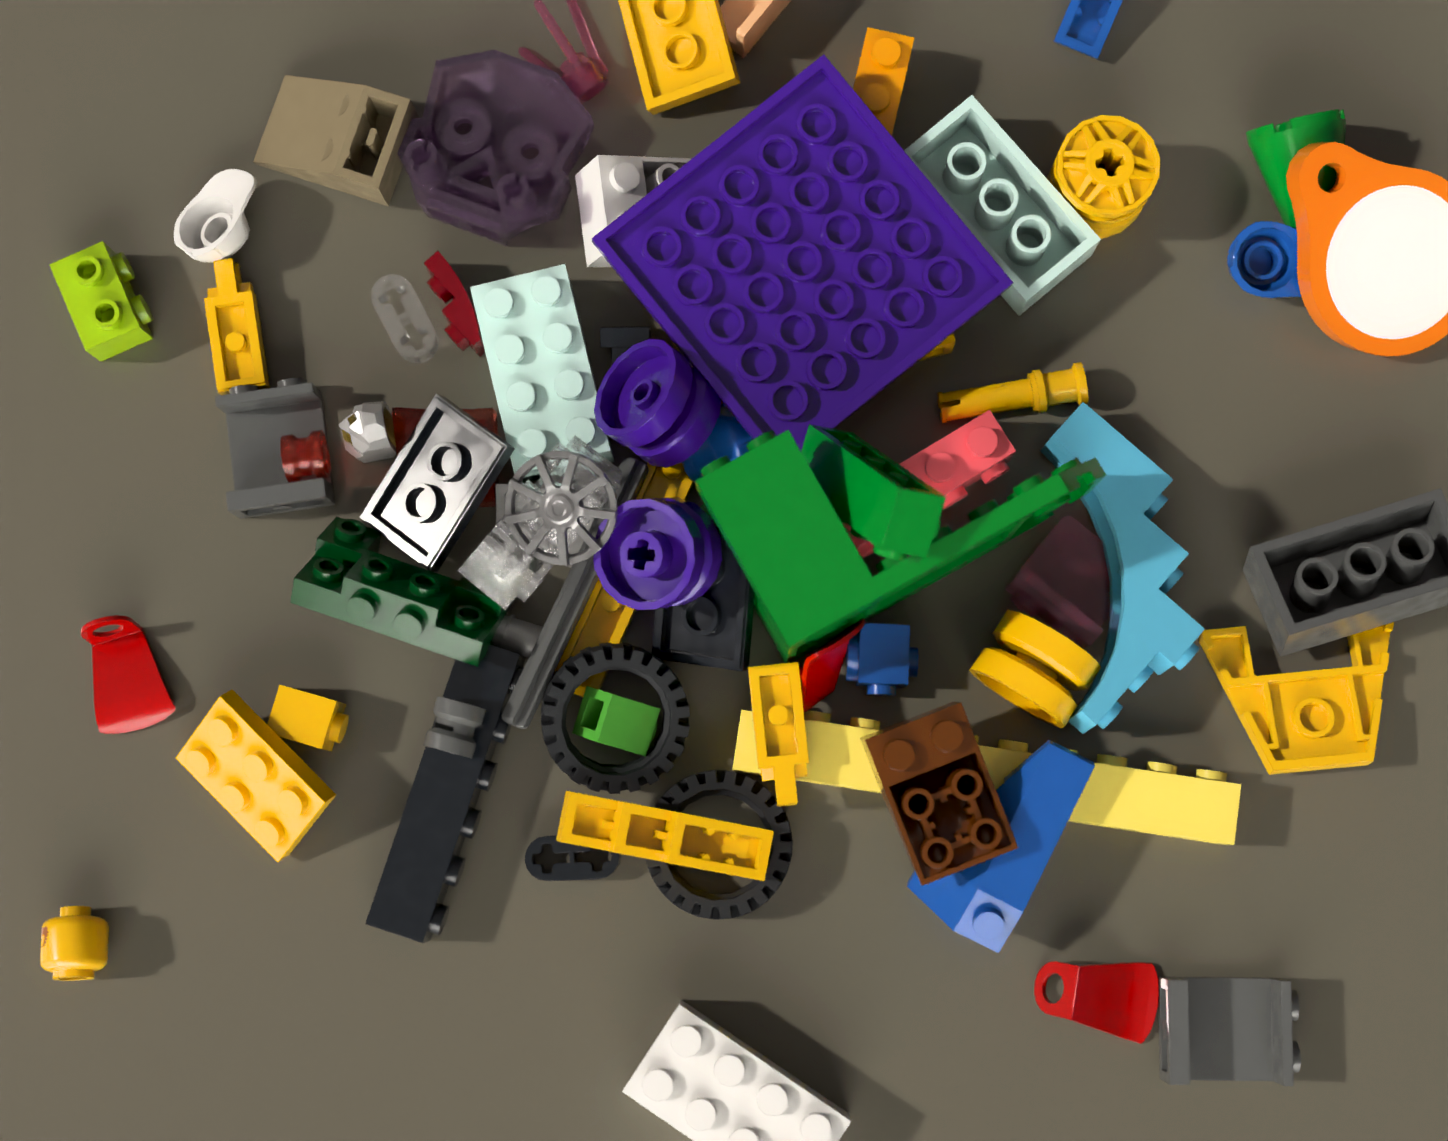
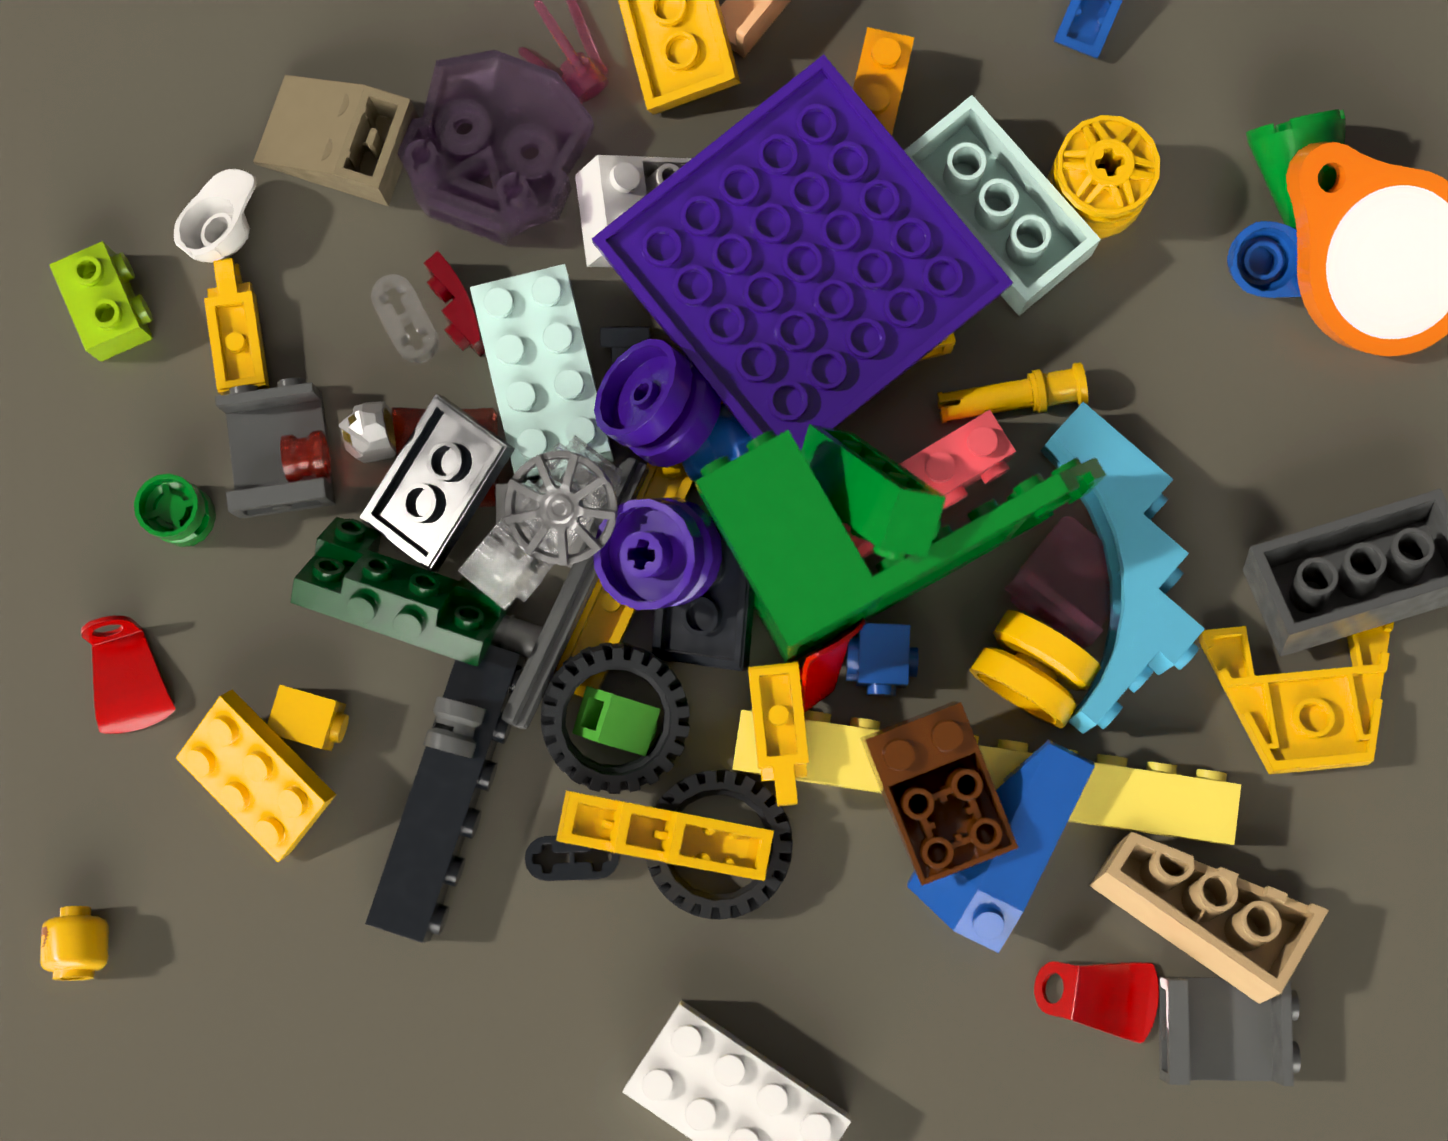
(174, 510): none -> green wheel
(1220, 920): none -> tan wedge

